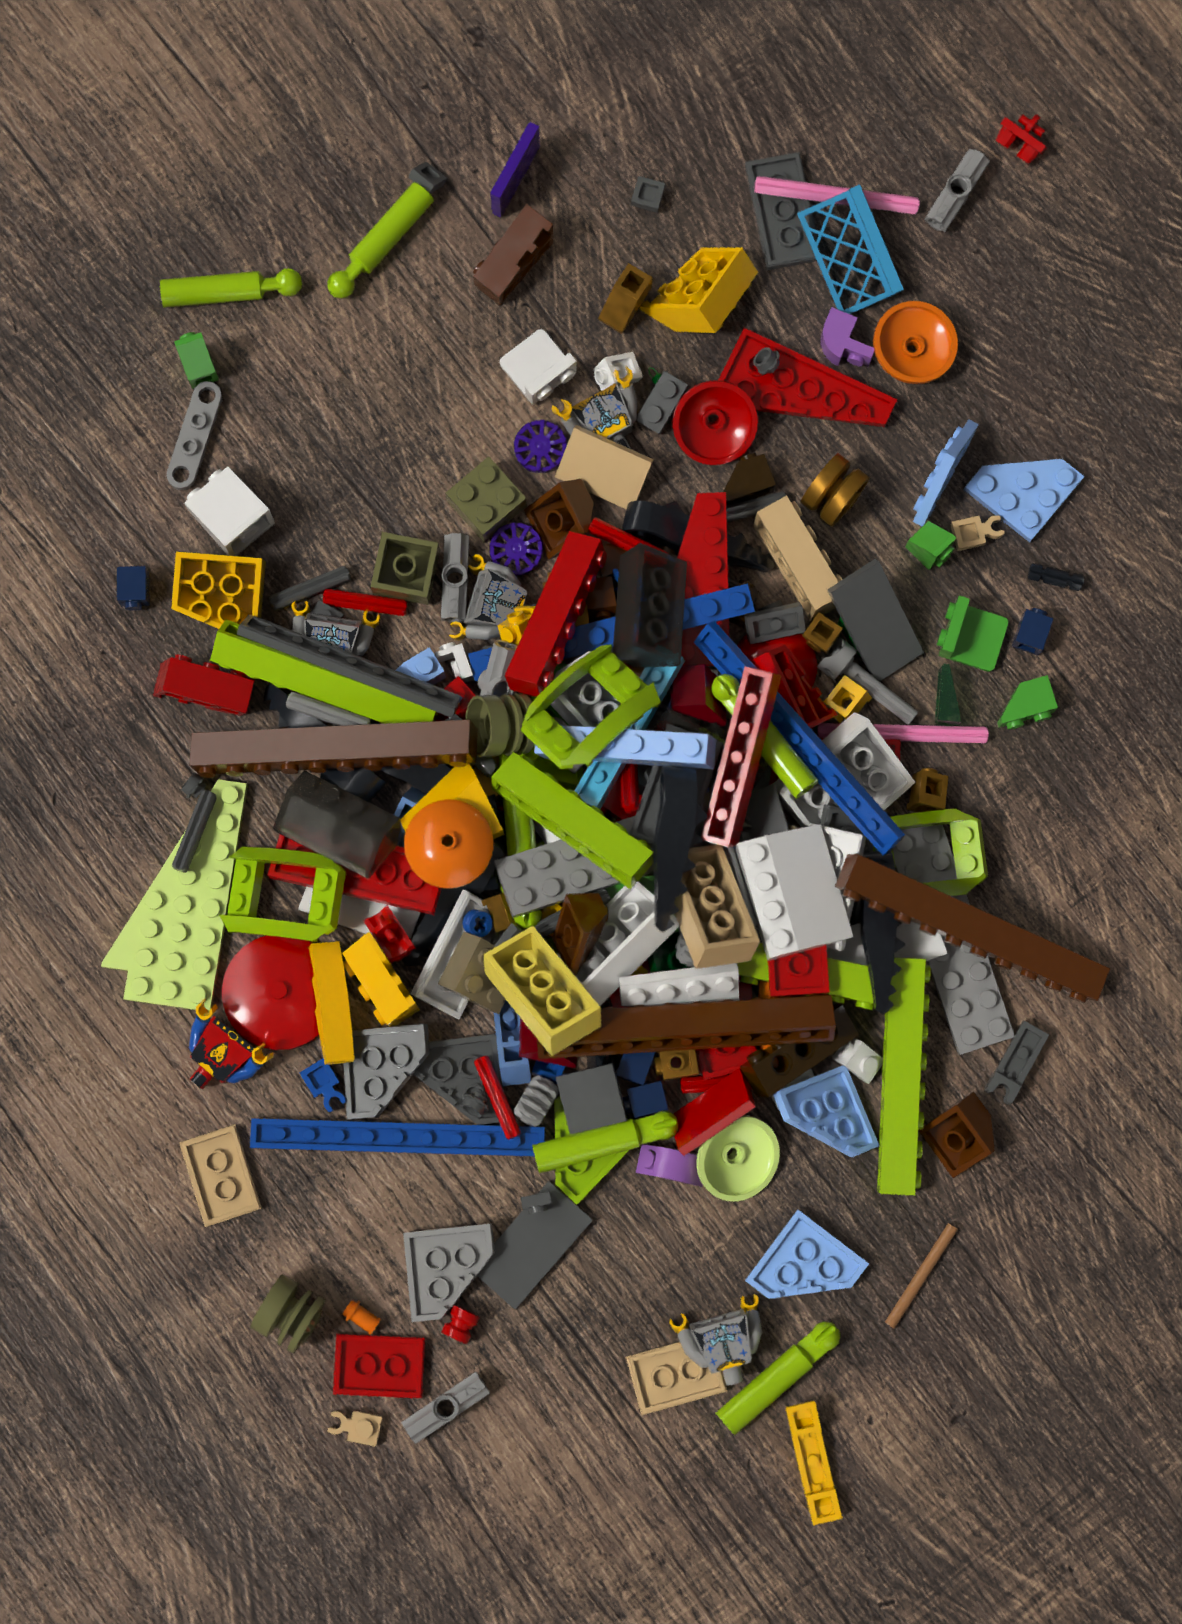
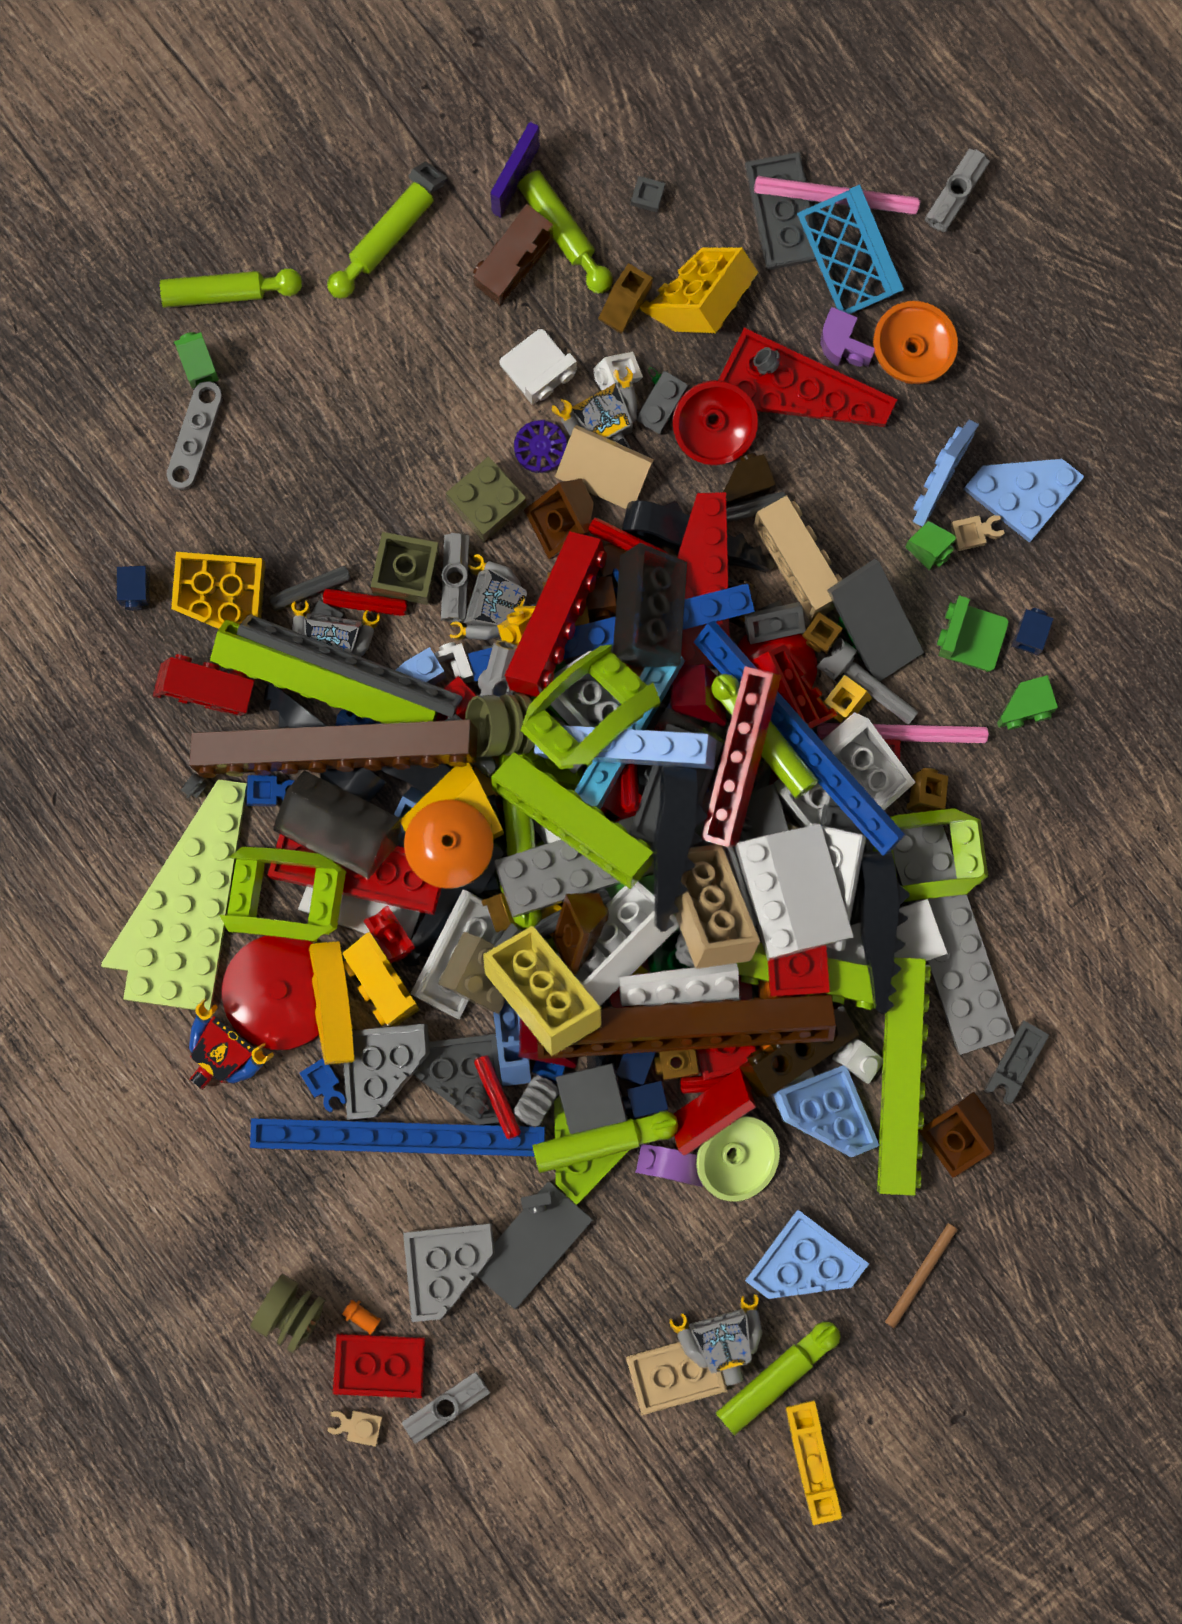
(194, 831): dark grey axle -> none
(220, 1175): tan tile -> none
(229, 511): white slope -> none
(265, 790): none -> blue plate
(324, 711): light grey axle -> none
(461, 1323): red wheel -> none
(485, 923): blue bush -> none
(516, 547): dark purple wheel -> none
(565, 230): none -> lime piece
(839, 492): pearl gold wheel -> none
(946, 707): clear green slope -> none
(971, 927): reddish brown brick -> none
(1011, 131): red hips -> none
(1055, 577): black axle -> none

